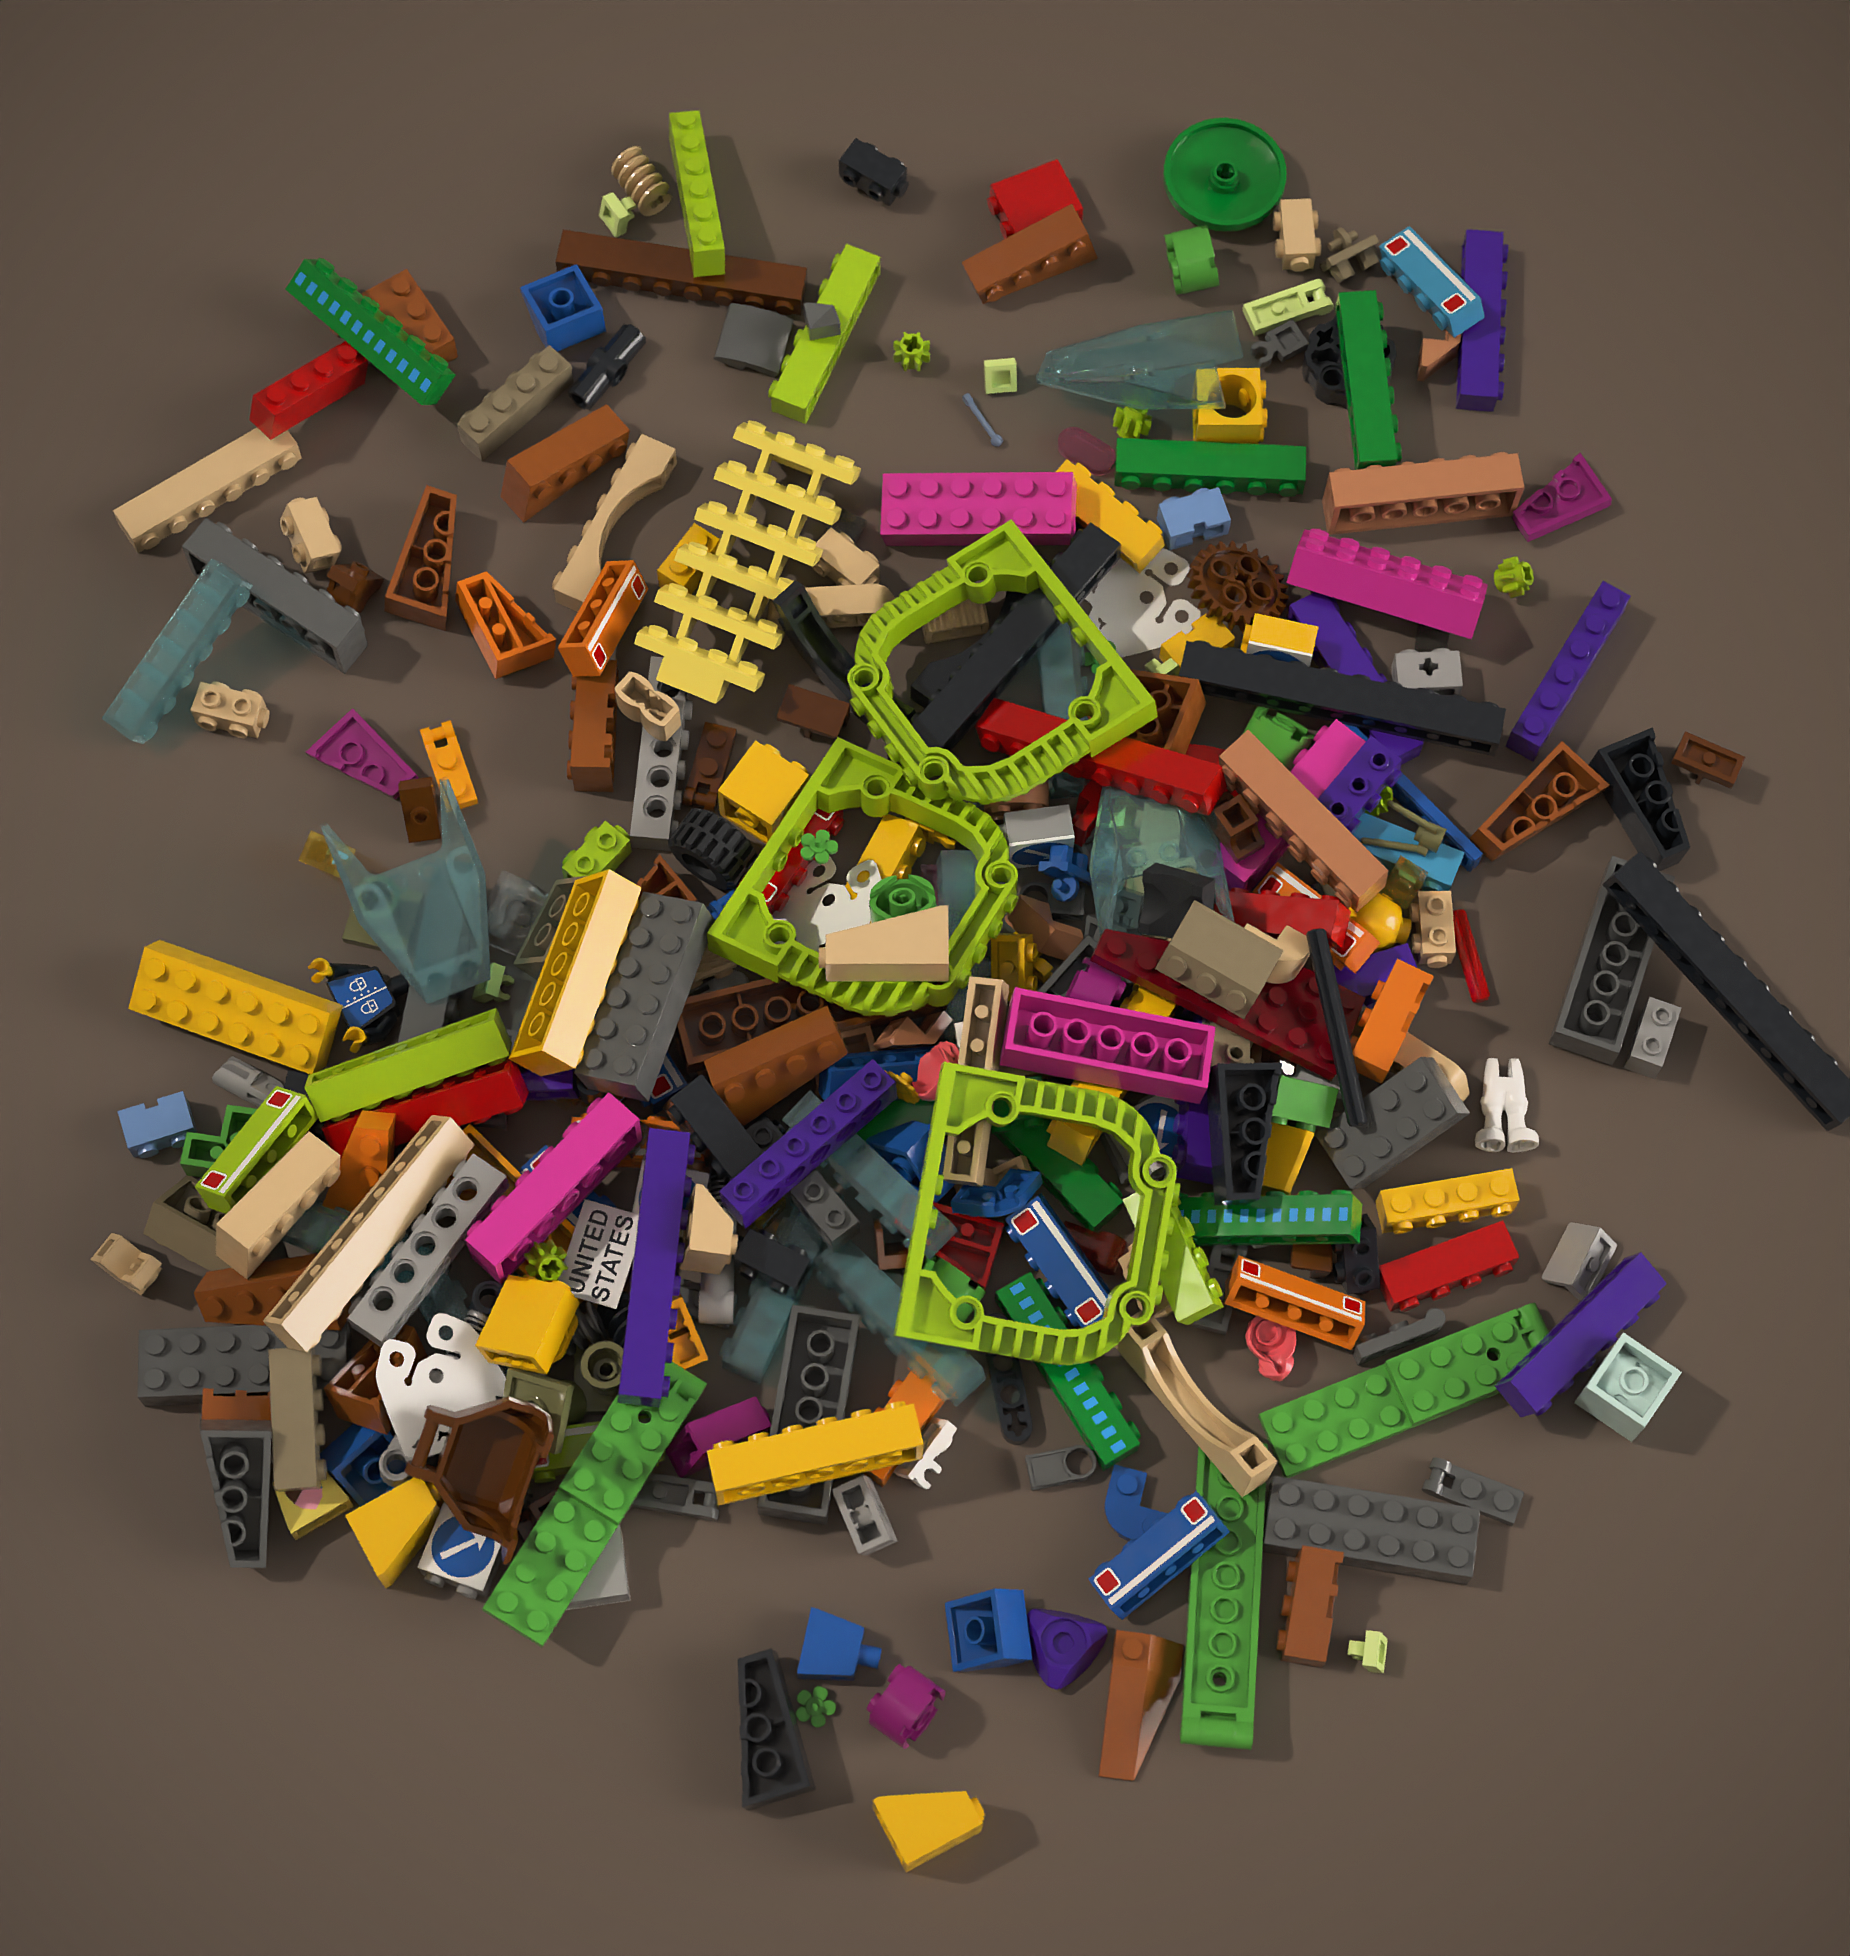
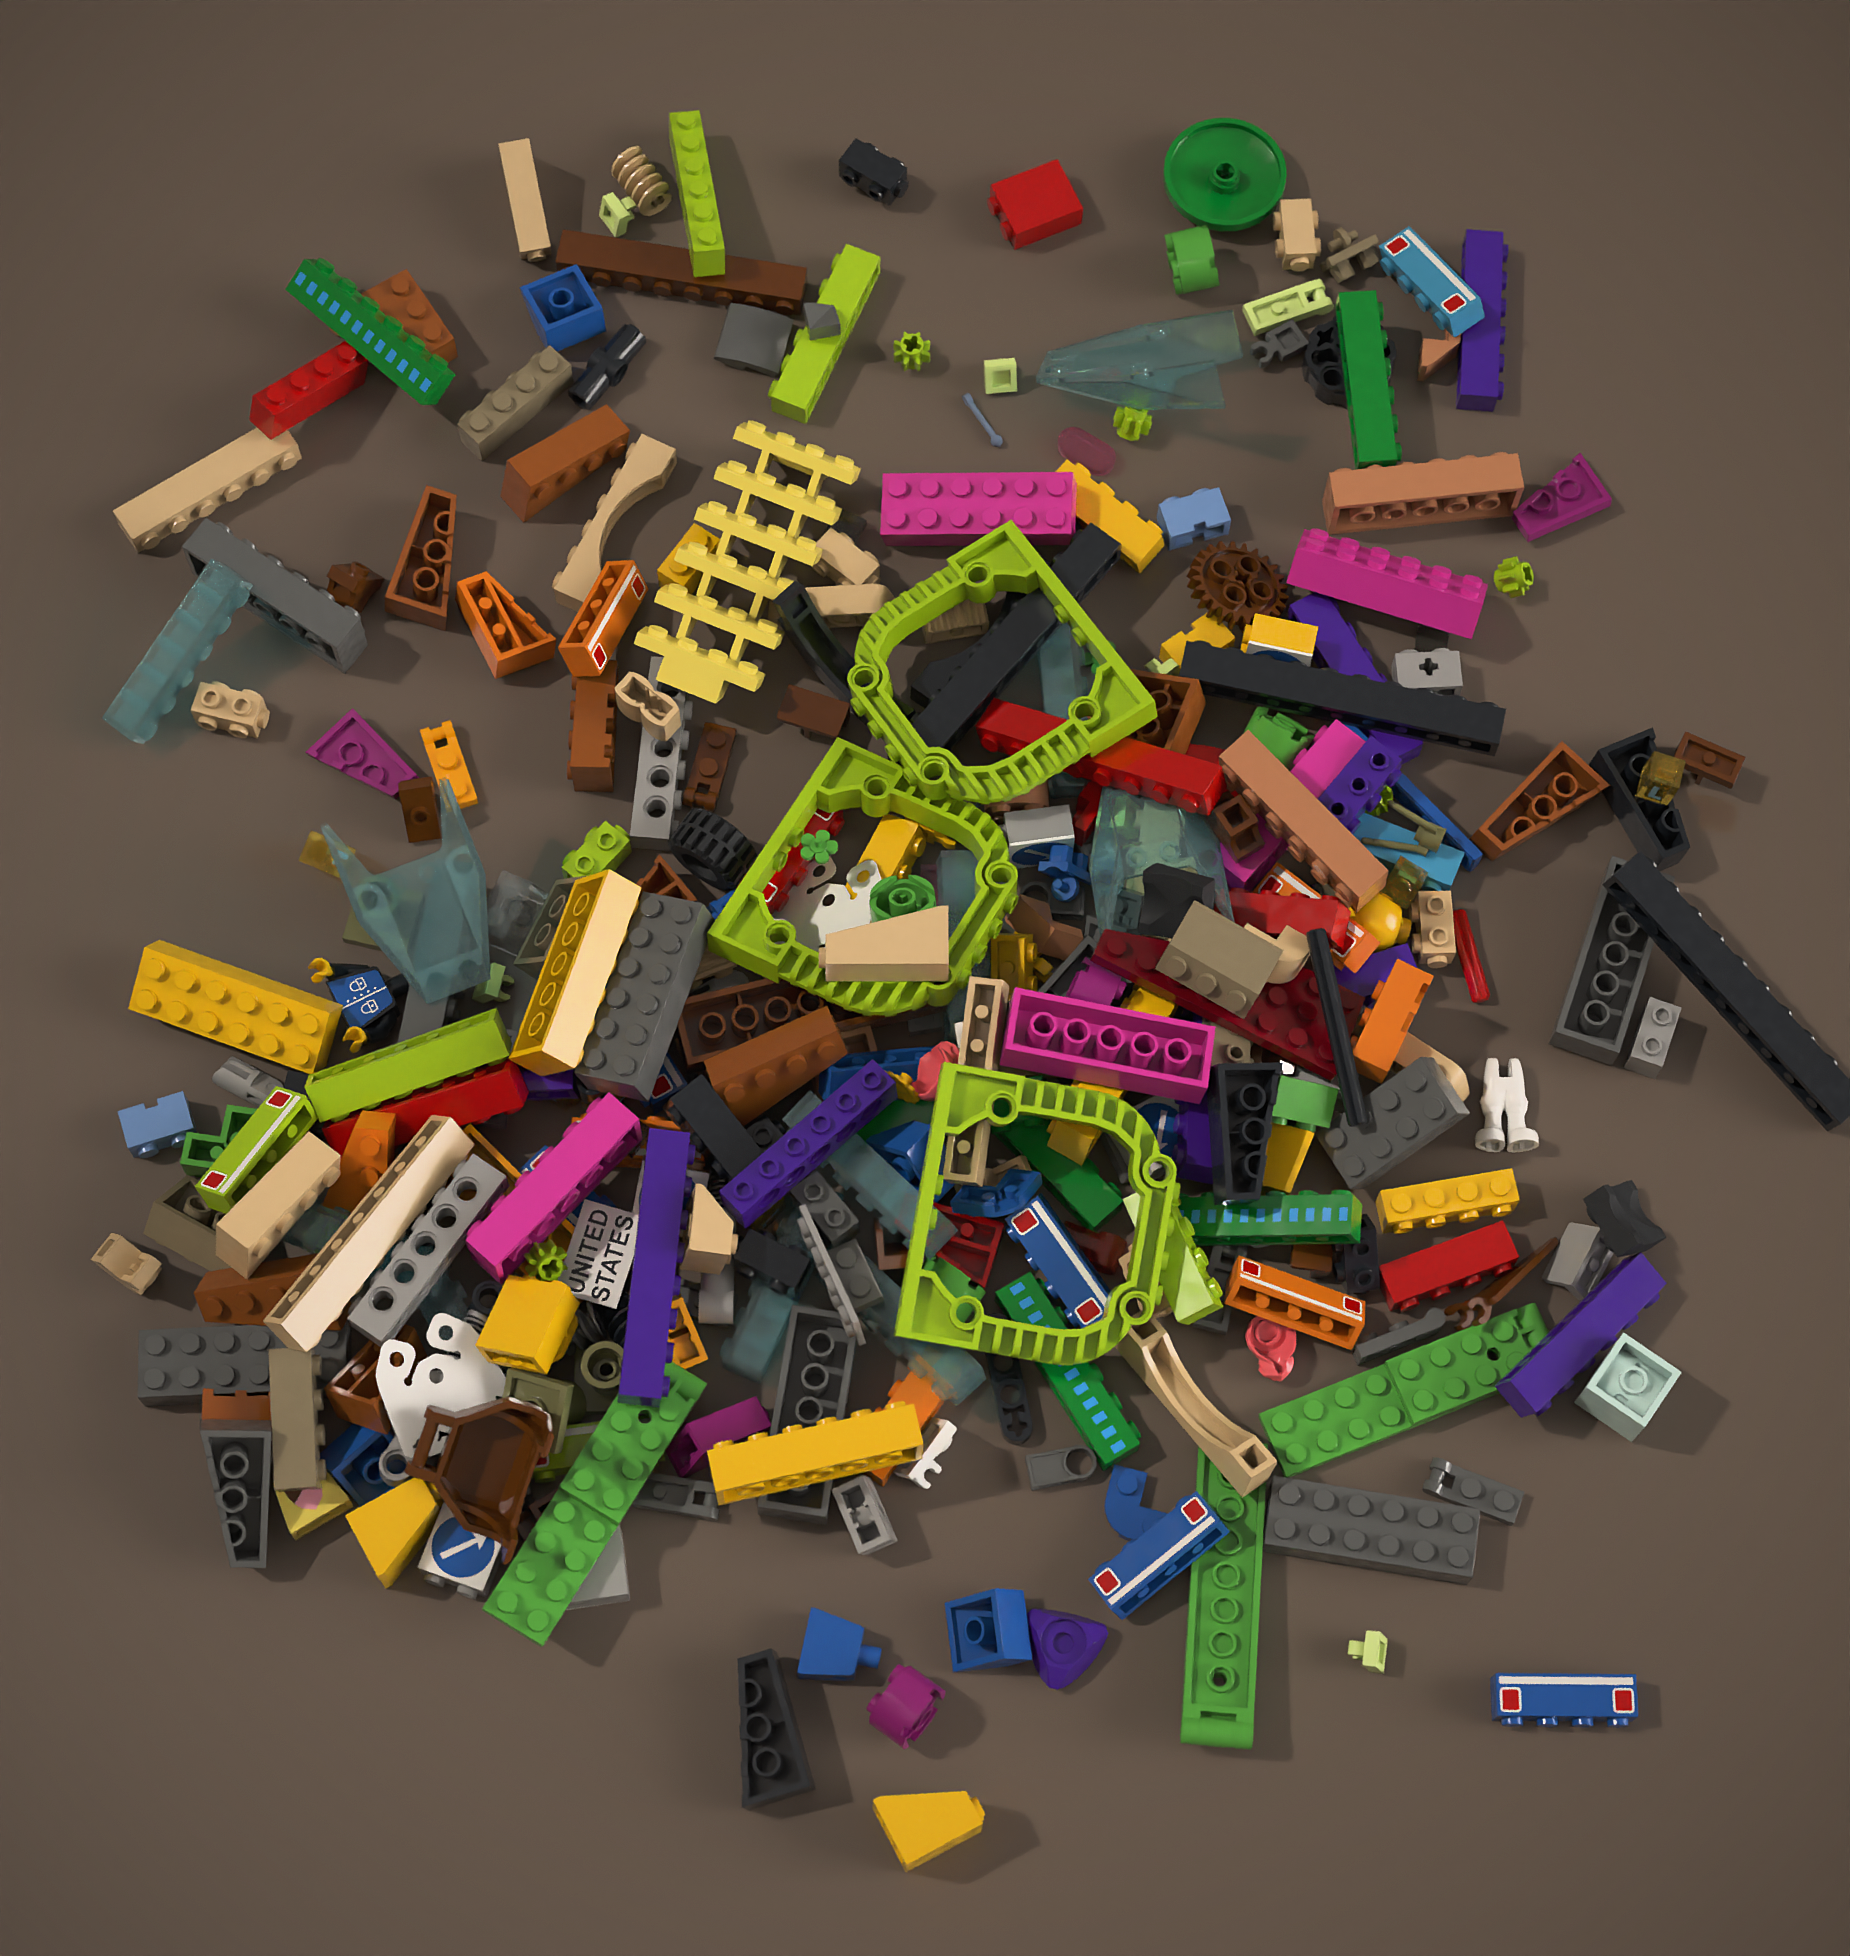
(310, 534): tan brick -> none
(525, 200): none -> tan slope
(761, 790): yellow brick -> none
(814, 1706): bright green plant -> none
(845, 1275): none -> light grey bracket
(906, 1034): nougat slope -> none
(1031, 255): dark orange wedge -> none
(1127, 619): white piece -> none
(1139, 1691): dark orange wedge -> none
(1210, 465): green brick -> none
(1242, 389): yellow brick -> none
(1309, 1606): dark orange wedge -> none
(1496, 1290): none -> reddish brown flag
(1564, 1698): none -> blue brick
(1567, 671): dark purple brick -> none
(1622, 1219): none -> black brick
(1660, 778): none -> clear yellow brick

